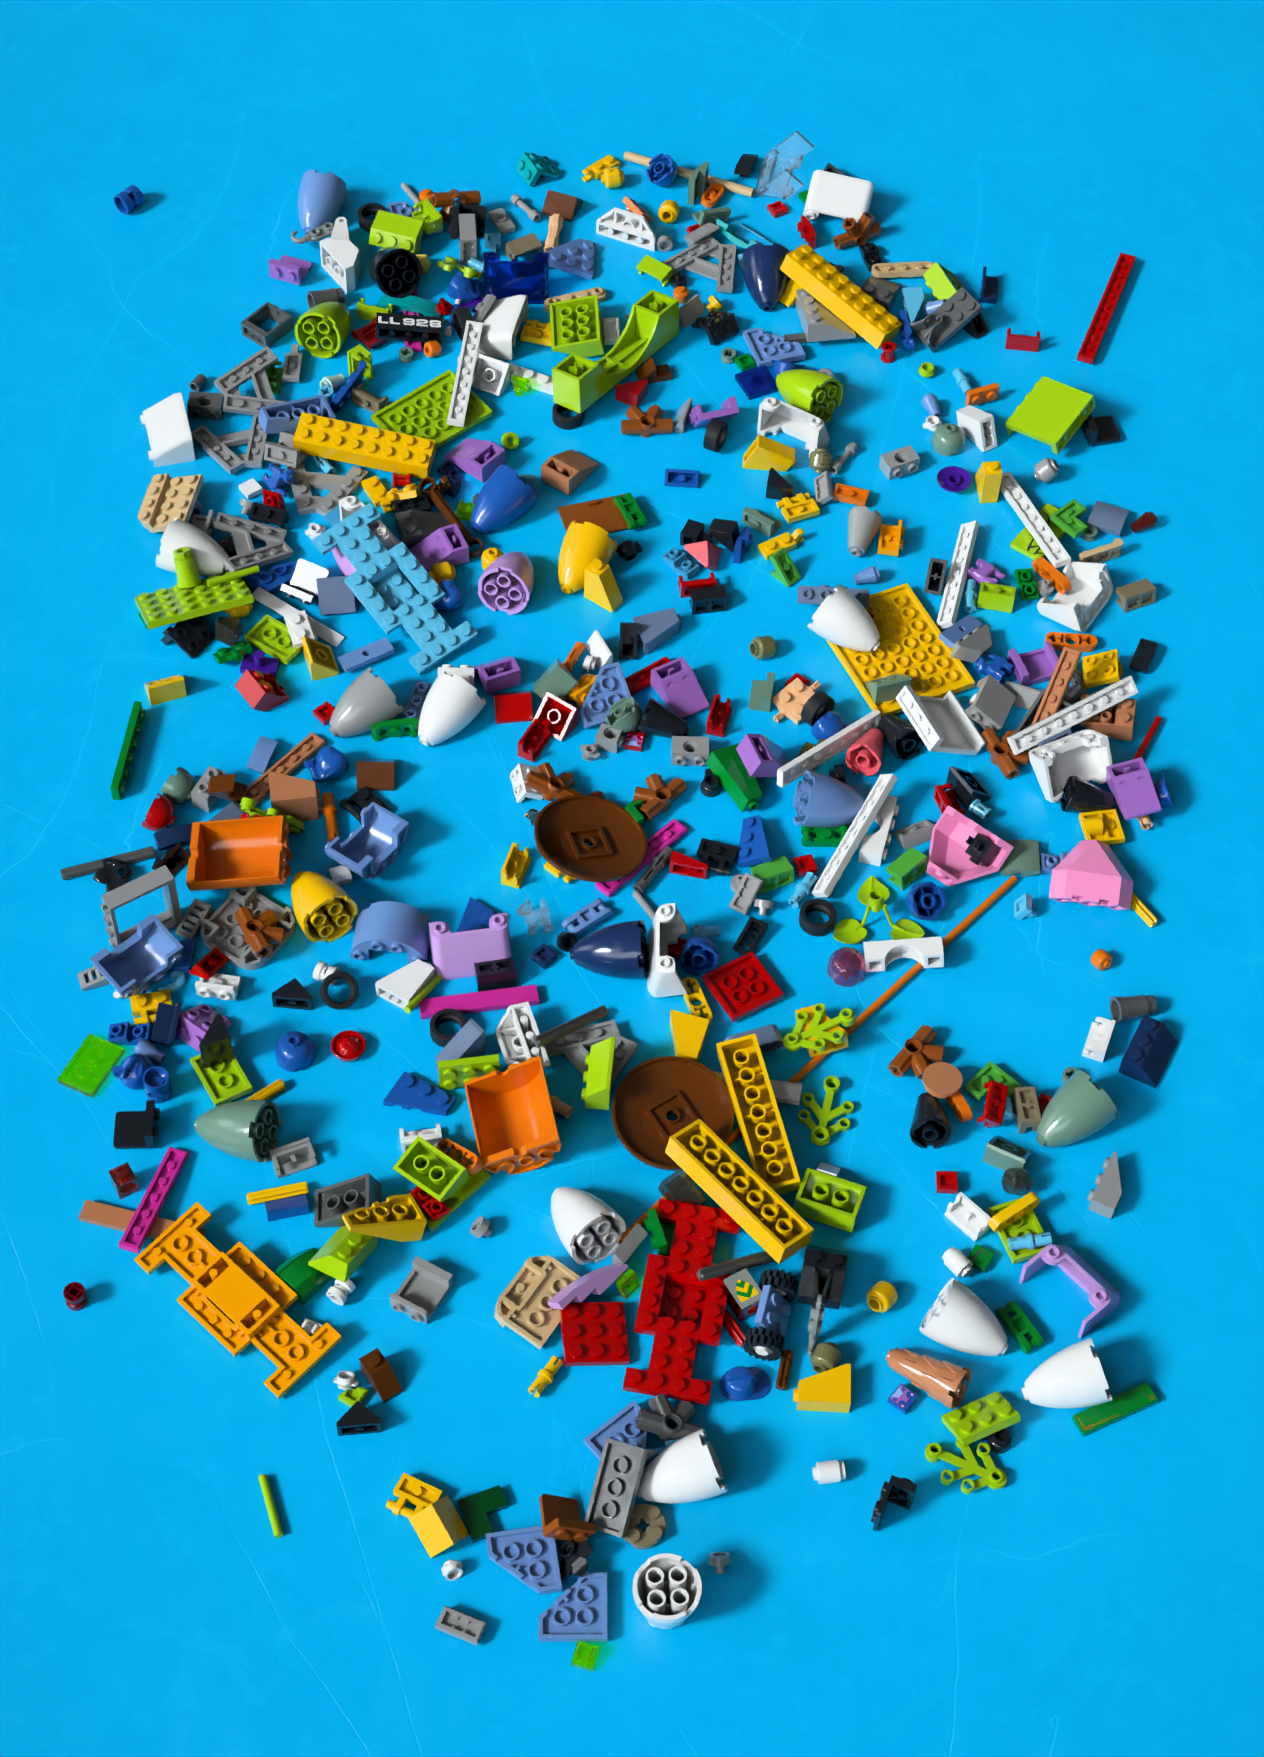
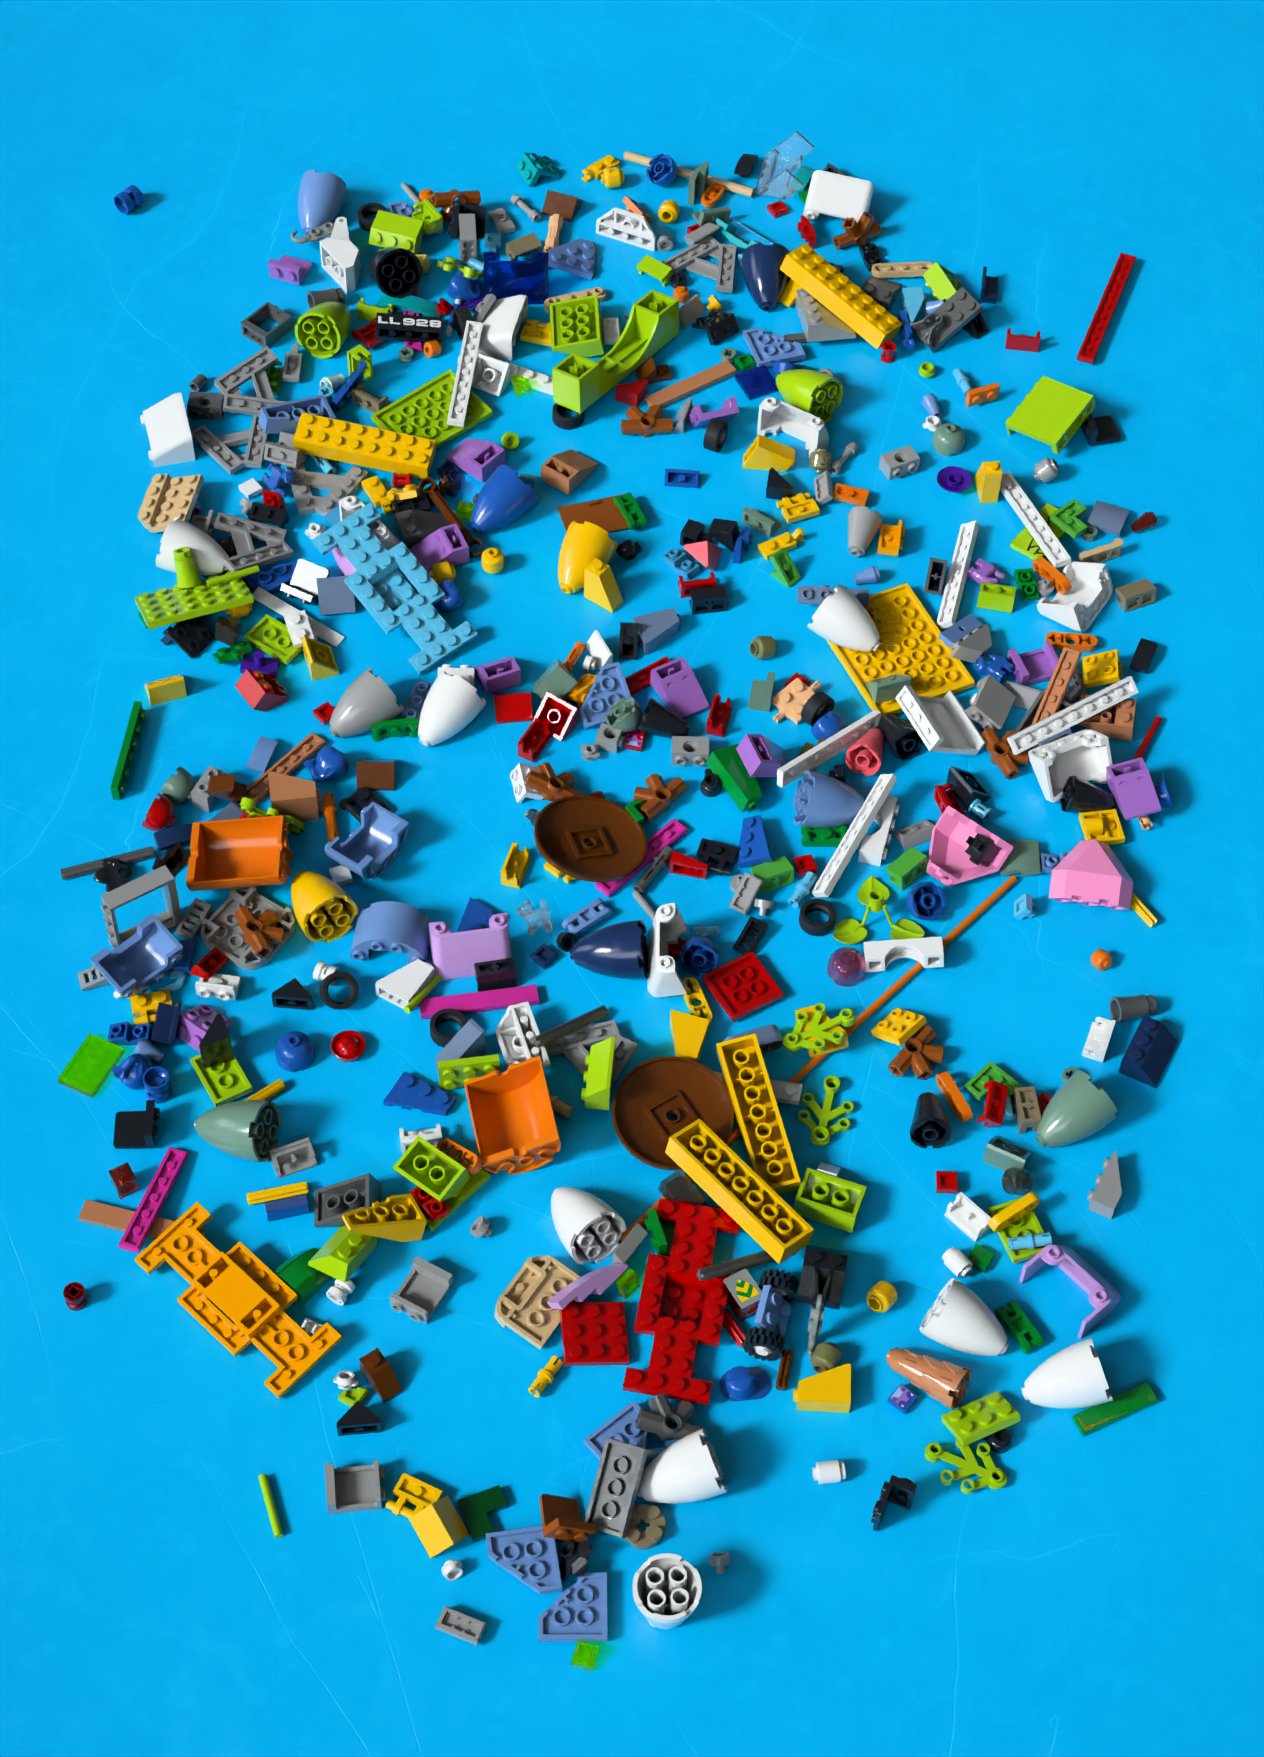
(354, 1488): none -> light grey panel
(366, 655): medium blue tile -> none
(506, 580): lavender cylinder -> none
(691, 384): none -> nougat tile
(804, 175): none -> teal slope
(898, 1026): none -> yellow plate
(942, 1080): nougat tile -> none
(970, 596): medium azure pin -> none
(978, 427): white slope -> none

